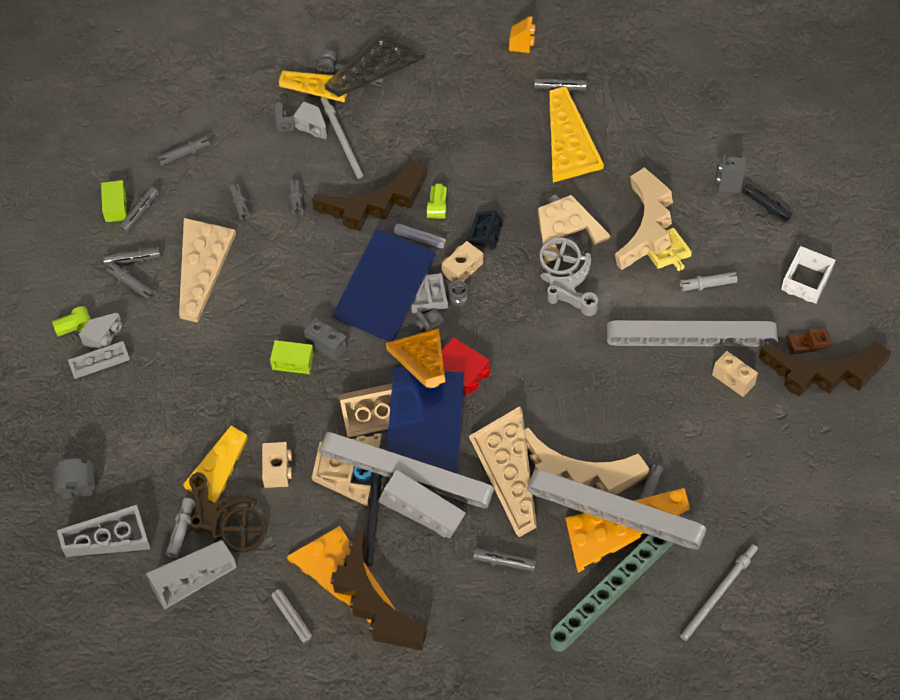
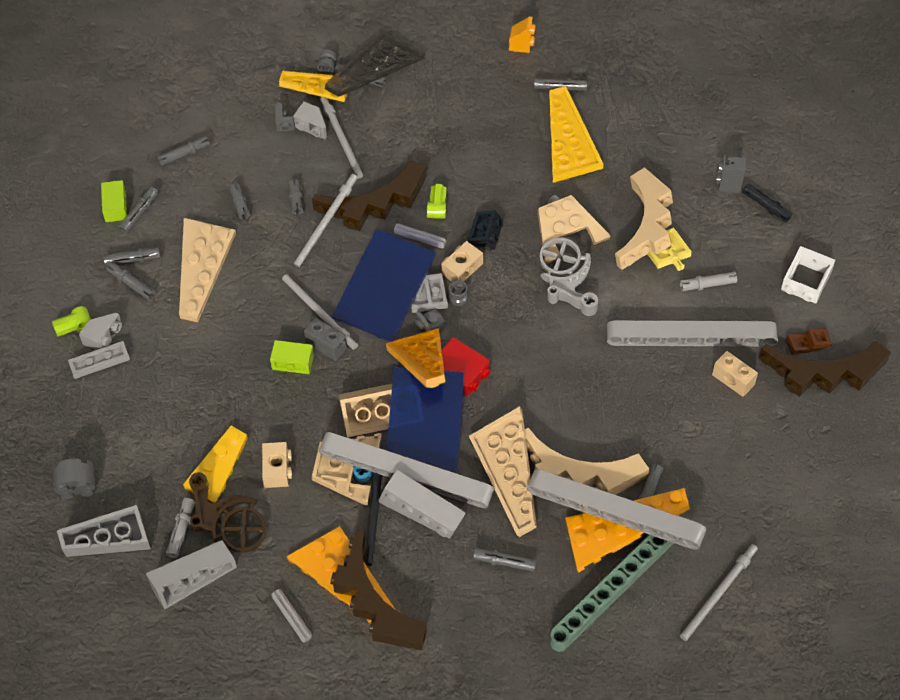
(318, 310): none -> light grey bar
(344, 191): none -> light grey bar

